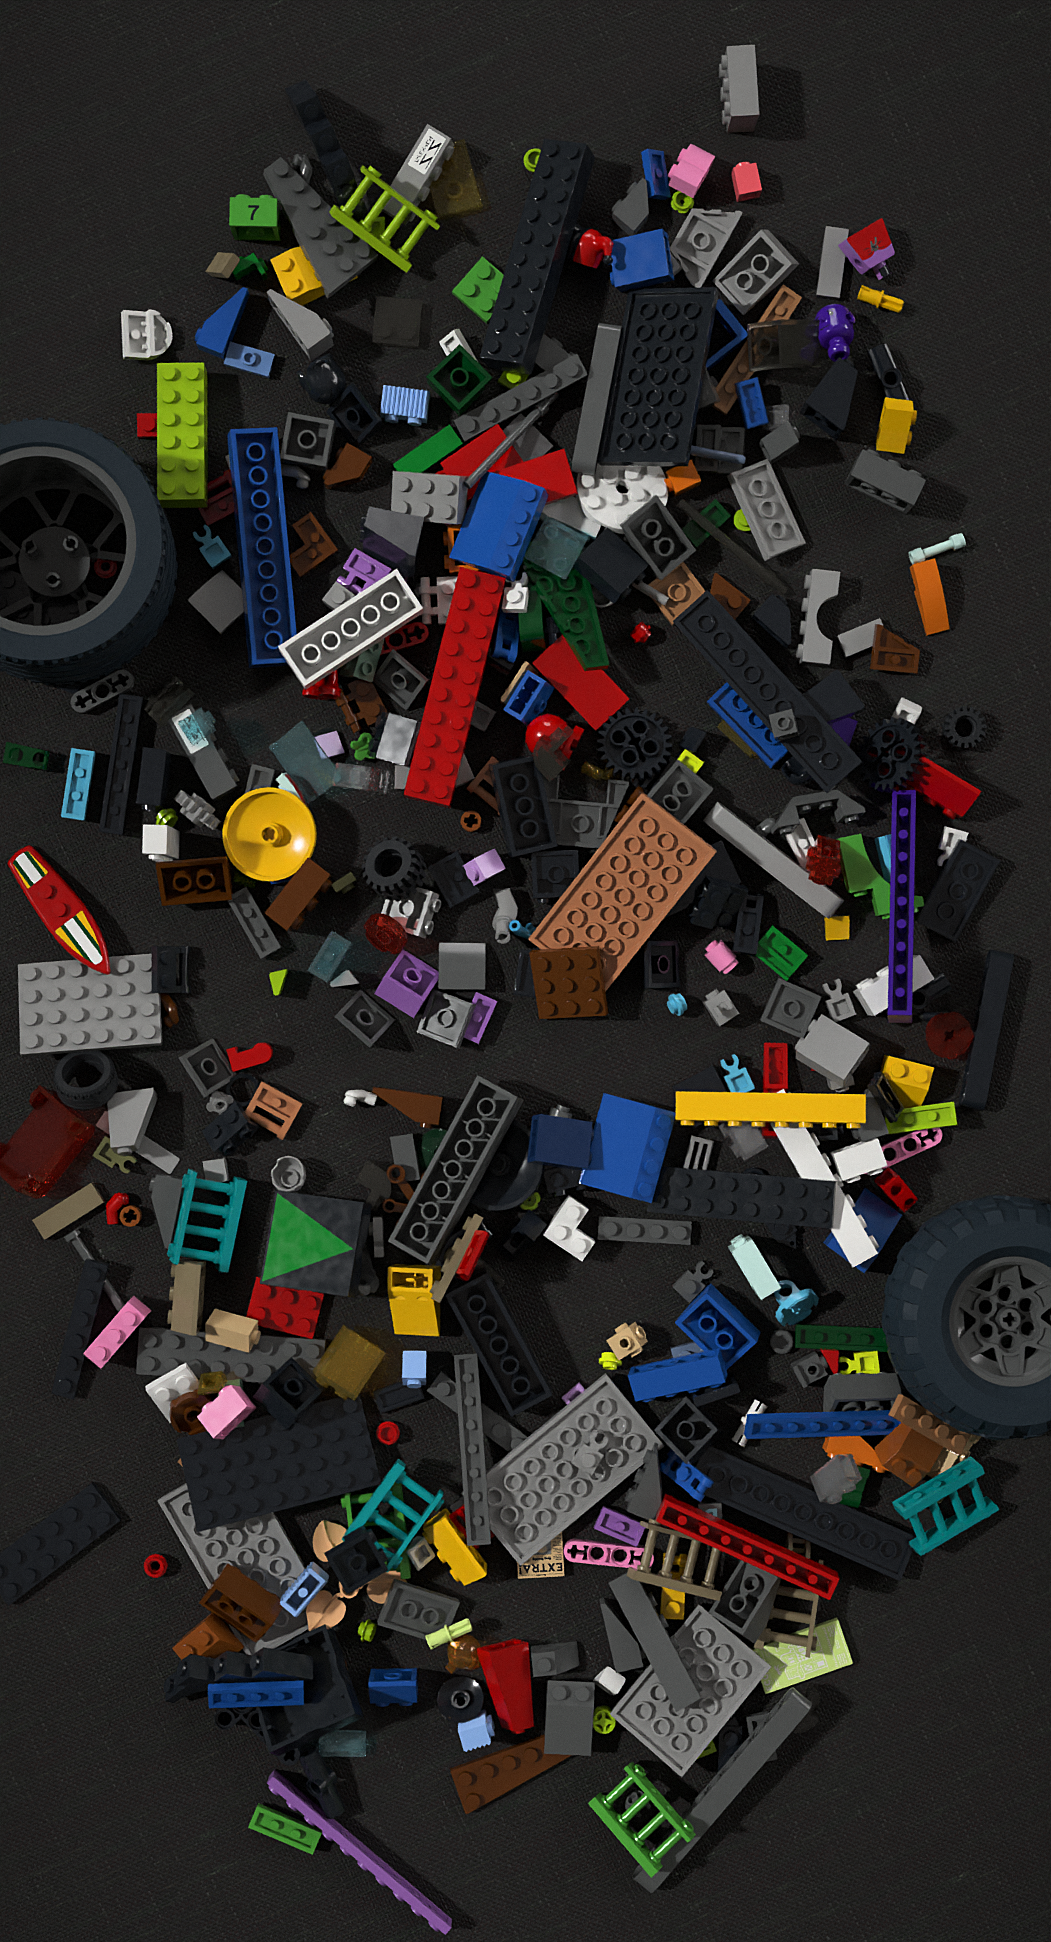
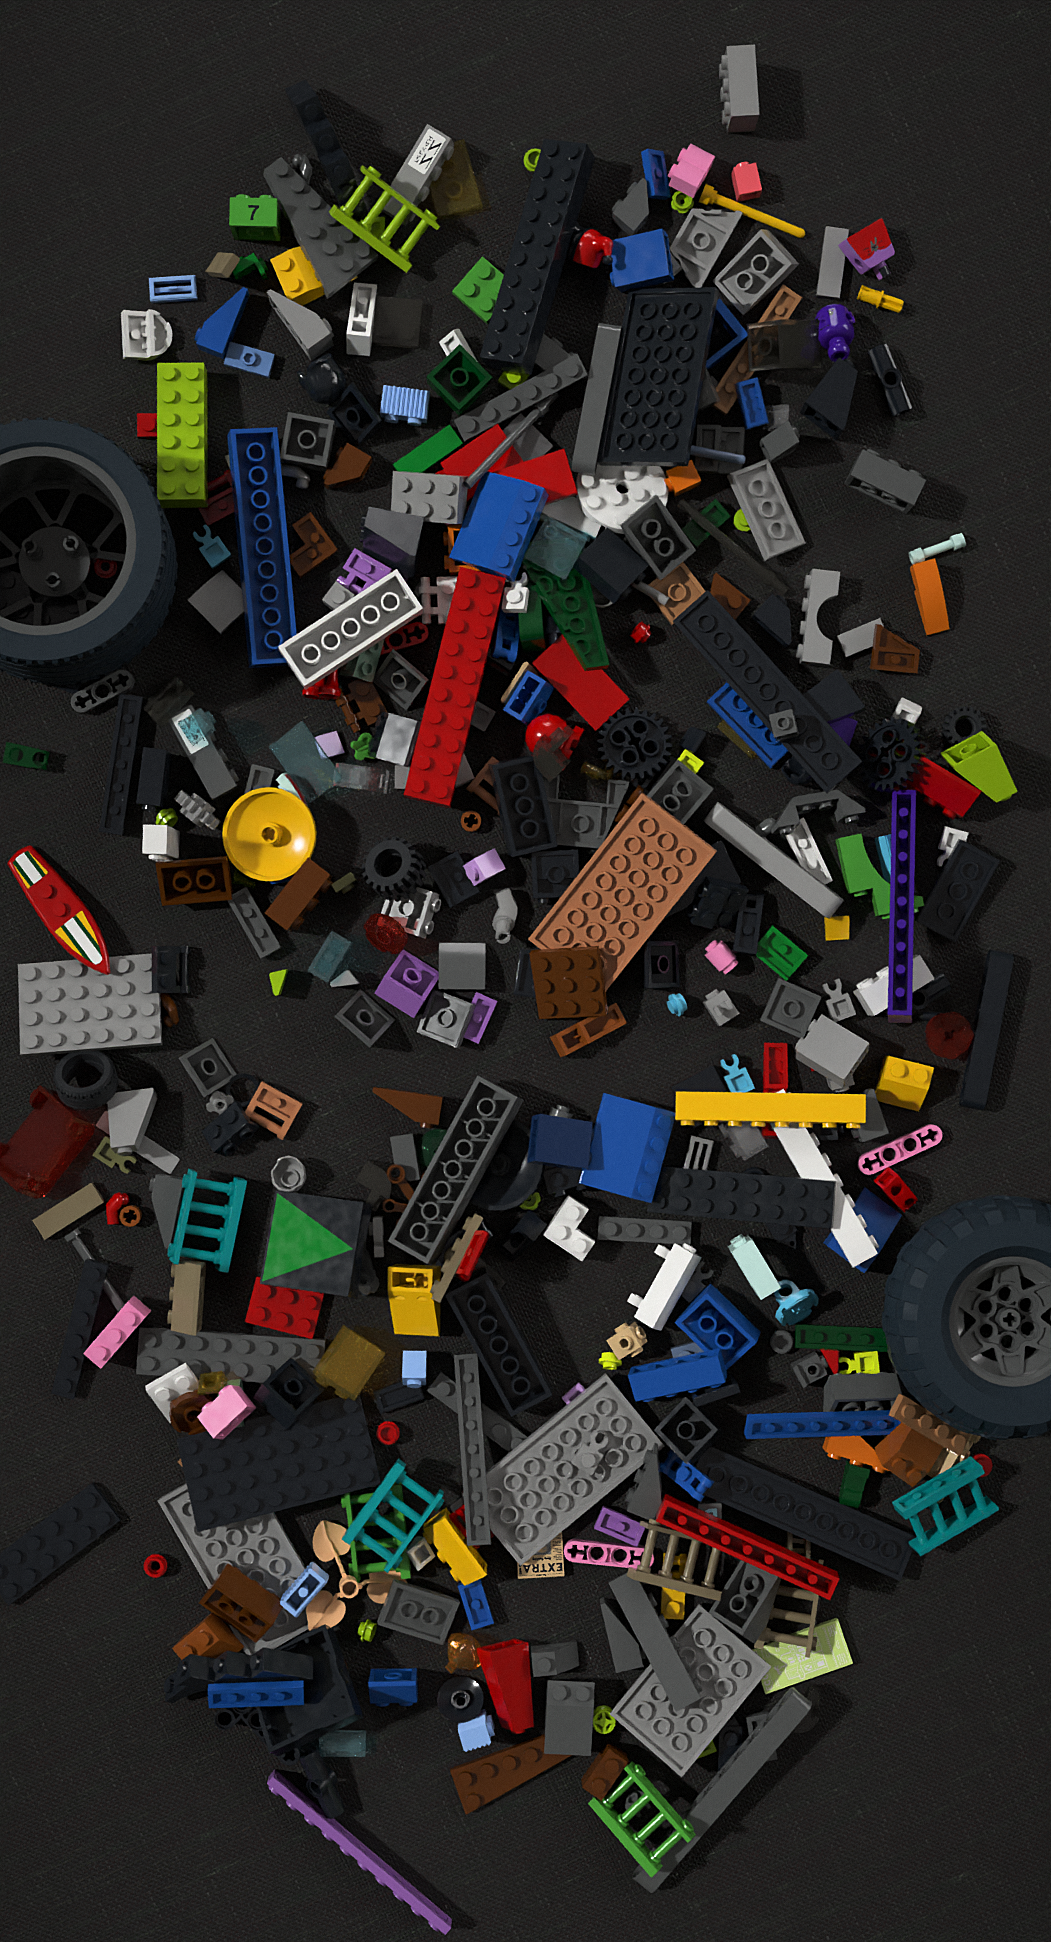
(78, 784): medium azure plate -> none
(173, 298): none -> light blue tile
(216, 1170): light grey slope -> none
(232, 1330): tan brick -> none
(257, 1055): red leg -> none
(285, 1828): bright green plate -> none
(357, 1559): black plate -> none
(360, 1095): white arm -> none
(361, 319): none -> white slope
(448, 1633): yellowish green axle -> none
(476, 1604): none -> blue plate
(519, 930): dark azure arm -> none
(587, 1031): none -> dark orange slope
(604, 1770): none -> reddish brown brick
(609, 1681): white slope -> none
(667, 1286): none -> white brick
(710, 196): none -> yellow piece
(740, 1431): white pin -> none
(823, 860): clear red brick -> none
(836, 1478): clear brick -> none
(858, 1159): white brick -> none
(885, 1097): black tile -> none
(894, 425): yellow brick -> none
(924, 1118): lime plate -> none
(982, 765): none -> lime slope
(985, 1462): none -> red plate

